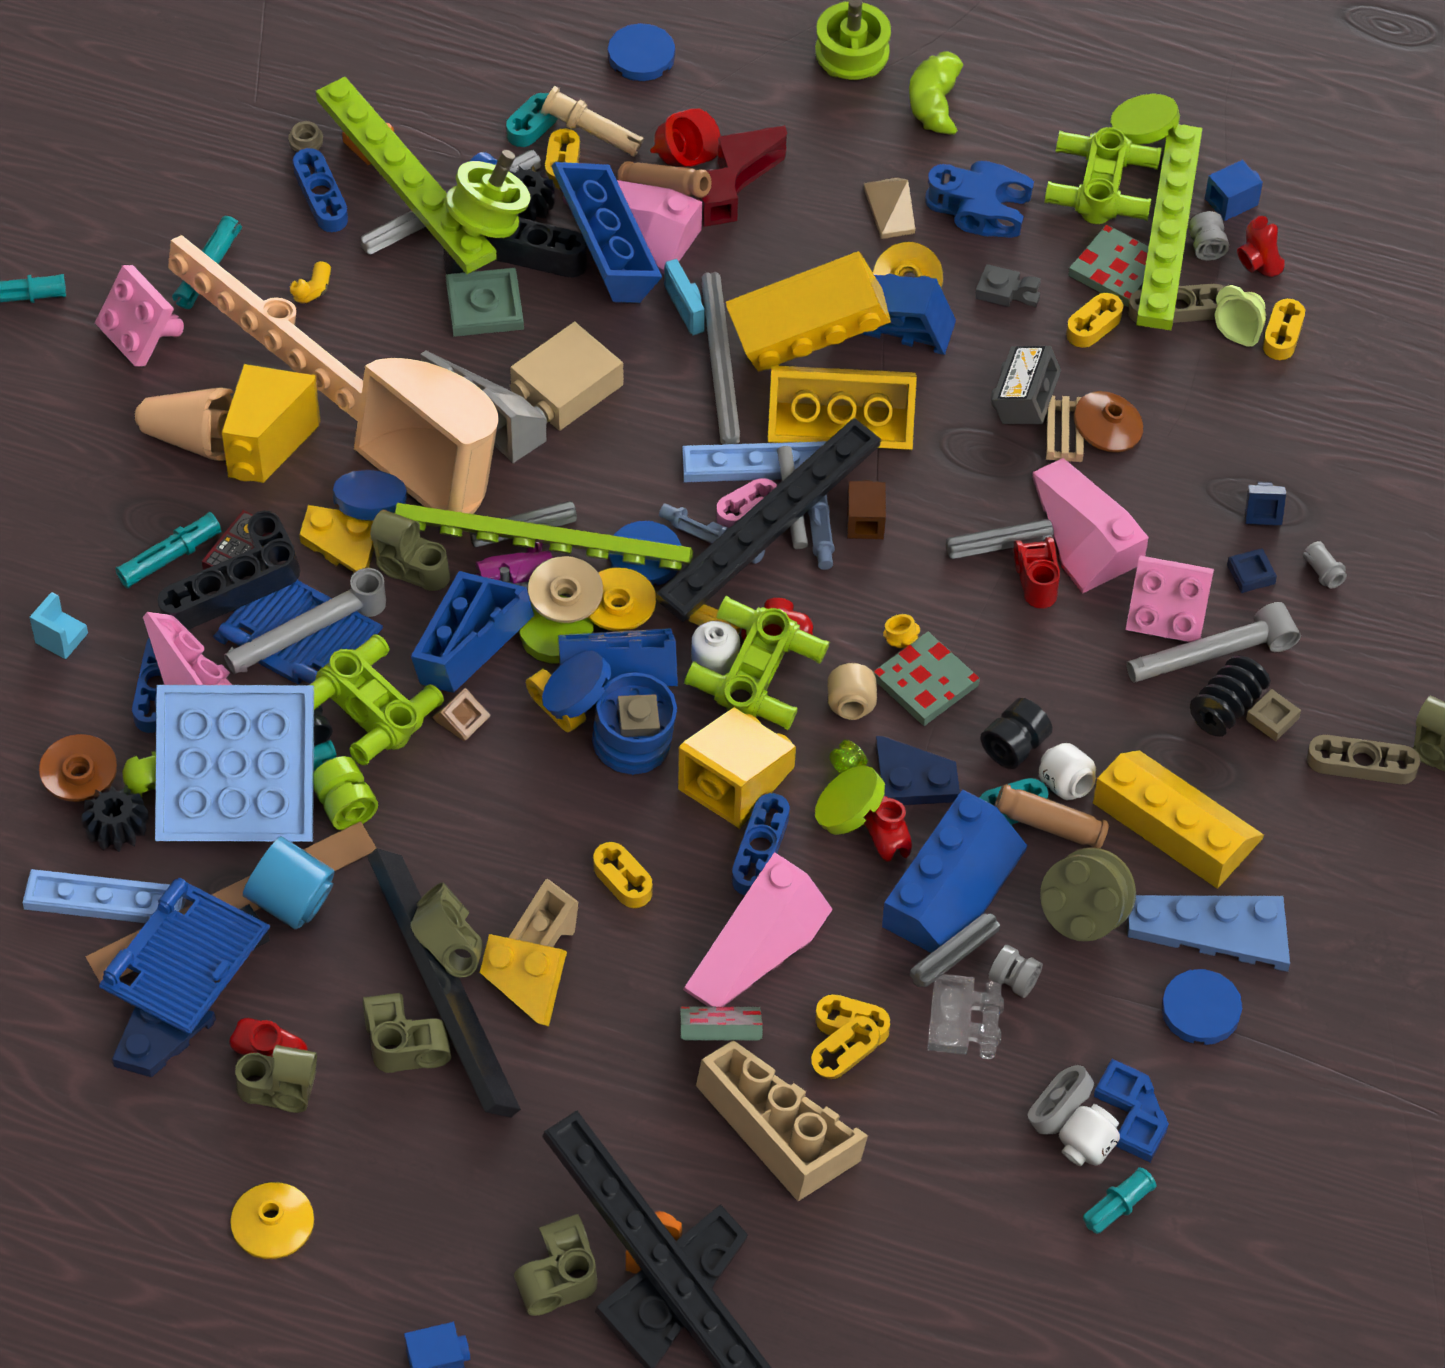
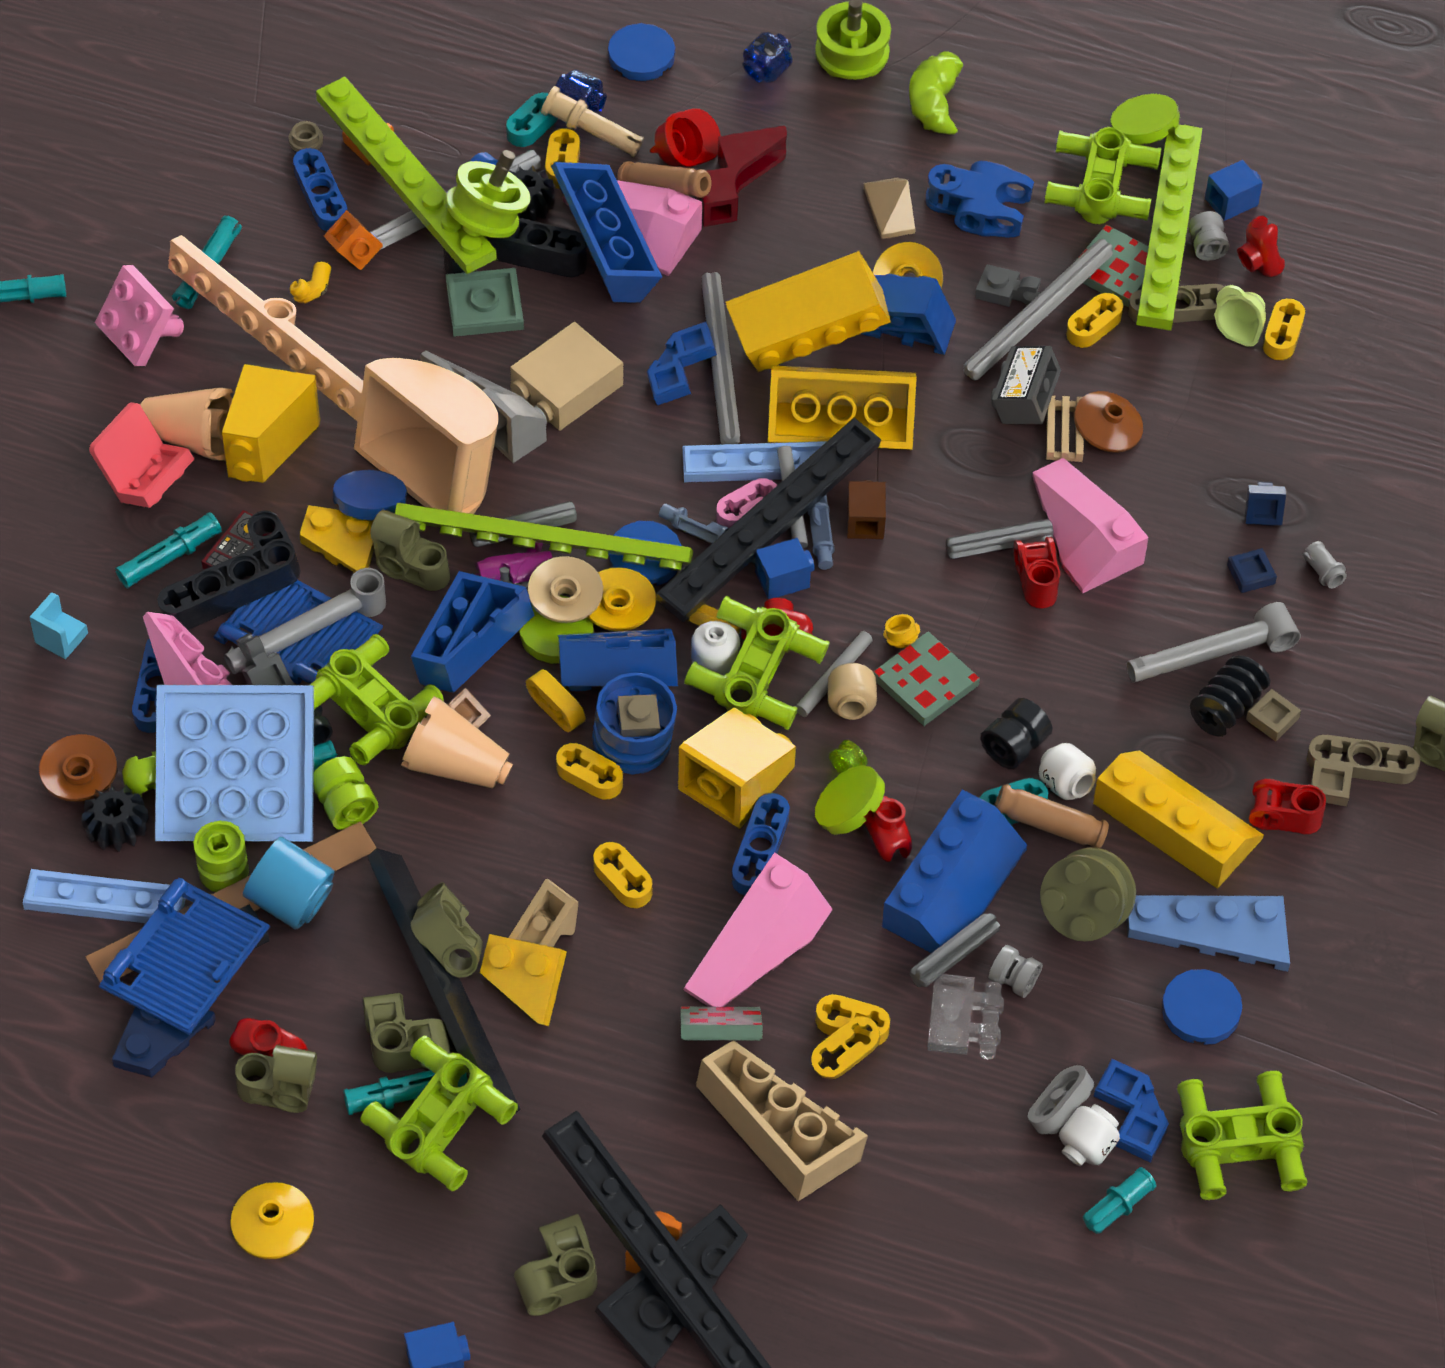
(136, 458): none -> coral bracket
(220, 855): none -> lime wheel
(264, 668): none -> dark grey plate
(353, 240): none -> orange bracket
(389, 1091): none -> teal pin
(438, 1113): none -> lime piece
(455, 749): none -> light nougat cone
(576, 685): blue tile -> none
(583, 86): none -> clear blue head
(588, 772): none -> yellow beam
(683, 349): none -> blue tile
(684, 296): medium azure plate -> none
(767, 57): none -> clear blue head
(783, 568): none -> blue brick
(820, 688): none -> light grey bar
(915, 774): dark blue wing -> none
(1038, 309): none -> light grey axle
(1169, 599): bright pink plate -> none
(1241, 1135): none -> lime piece
(1287, 806): none -> red piece
(1333, 781): none -> dark tan plate

